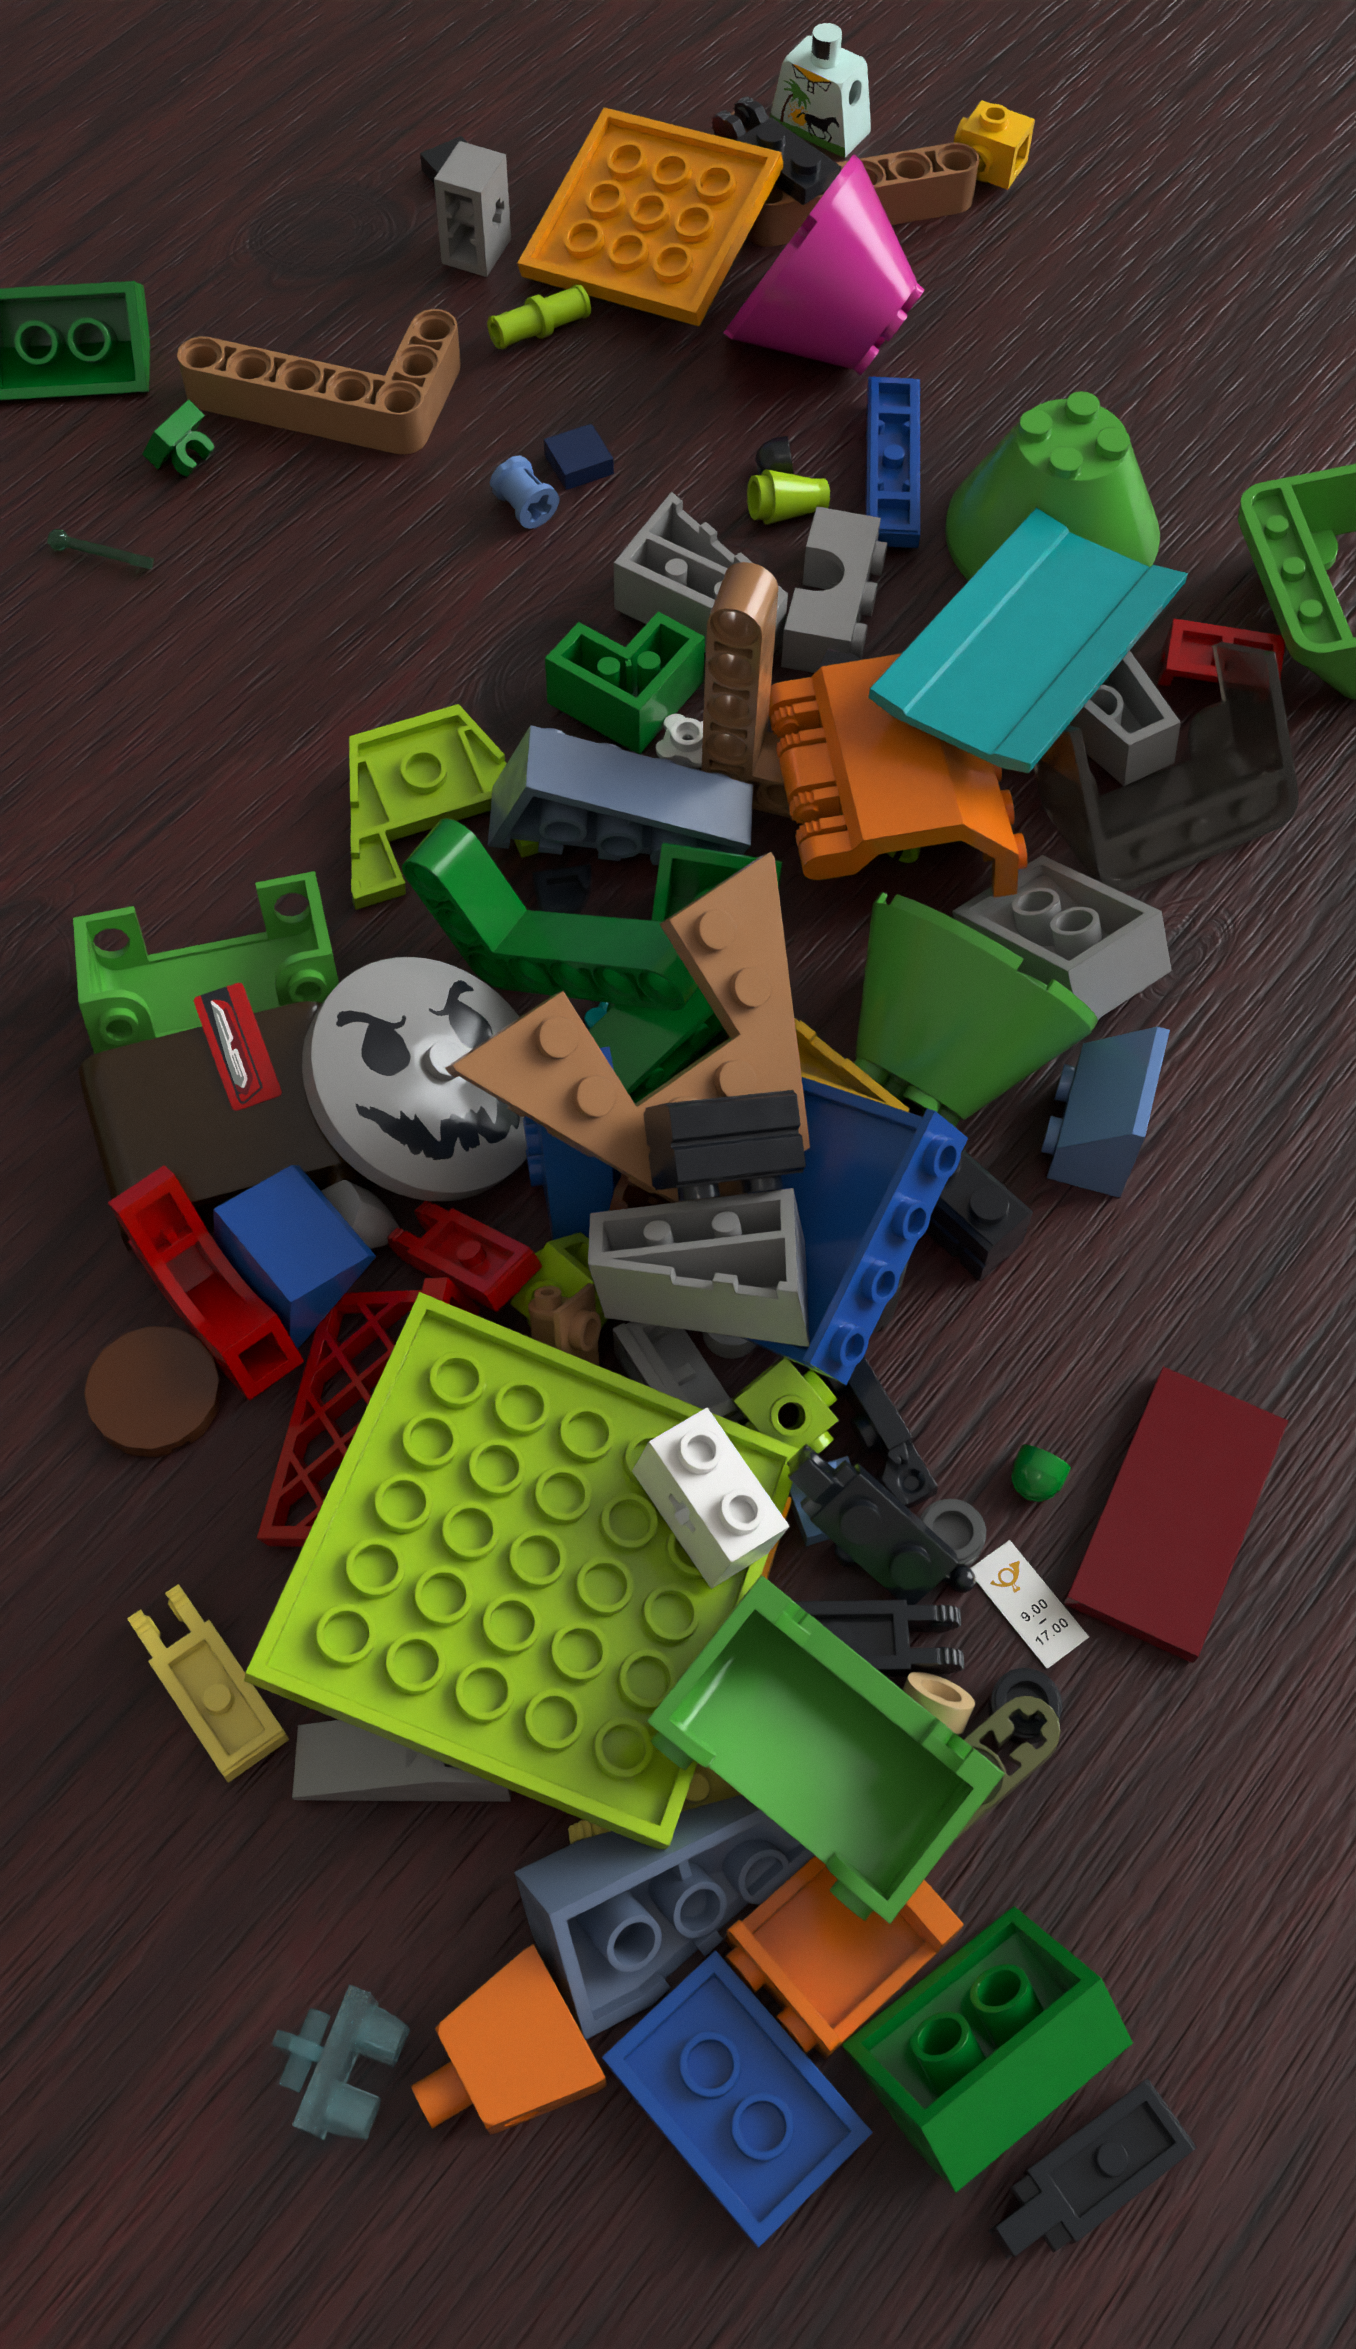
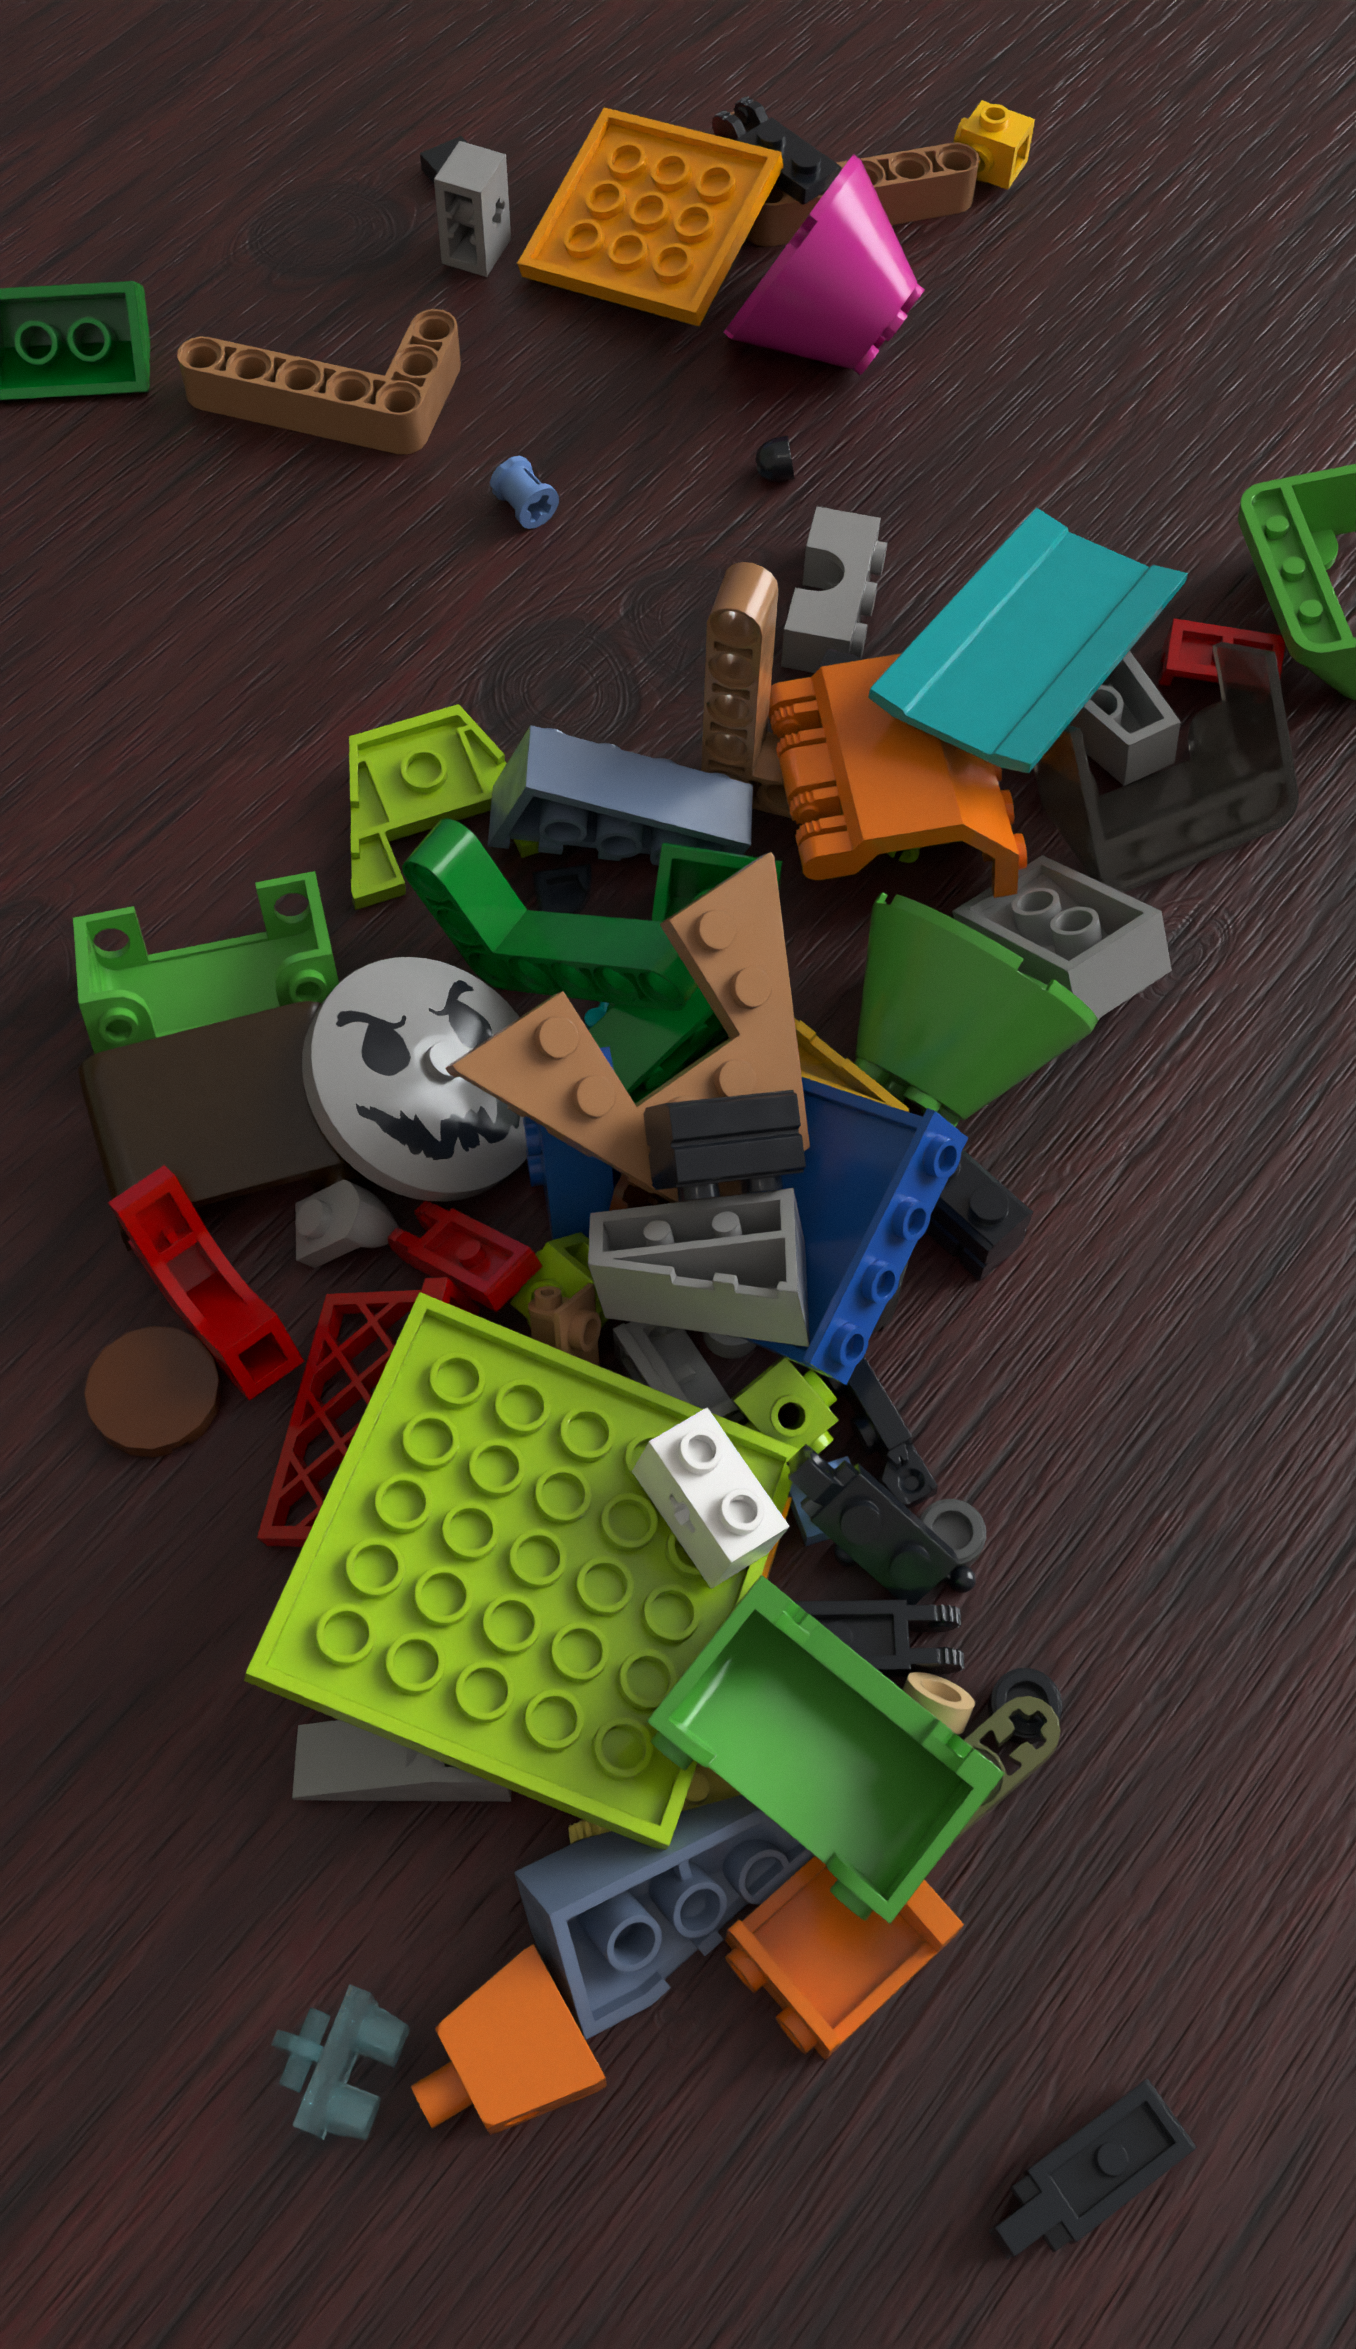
(60, 540): clear green hinge -> none
(177, 435): green tile -> none
(211, 1689): light yellow hinge -> none
(237, 1046): sticker -> none
(291, 1248): blue slope -> none
(539, 316): lime pin -> none
(578, 456): dark blue tile -> none
(628, 687): green brick -> none
(674, 744): white plate -> none
(677, 571): light grey wedge -> none
(736, 2098): blue plate -> none
(784, 496): lime cone -> none
(824, 92): light aqua torso -> none
(893, 459): blue plate -> none
(988, 2045): green slope -> none
(1028, 1604): white sticker -> none
(1038, 1473): green hinge -> none
(1069, 464): bright green cone -> none
(1105, 1110): medium blue slope -> none
(1177, 1514): dark red tile -> none

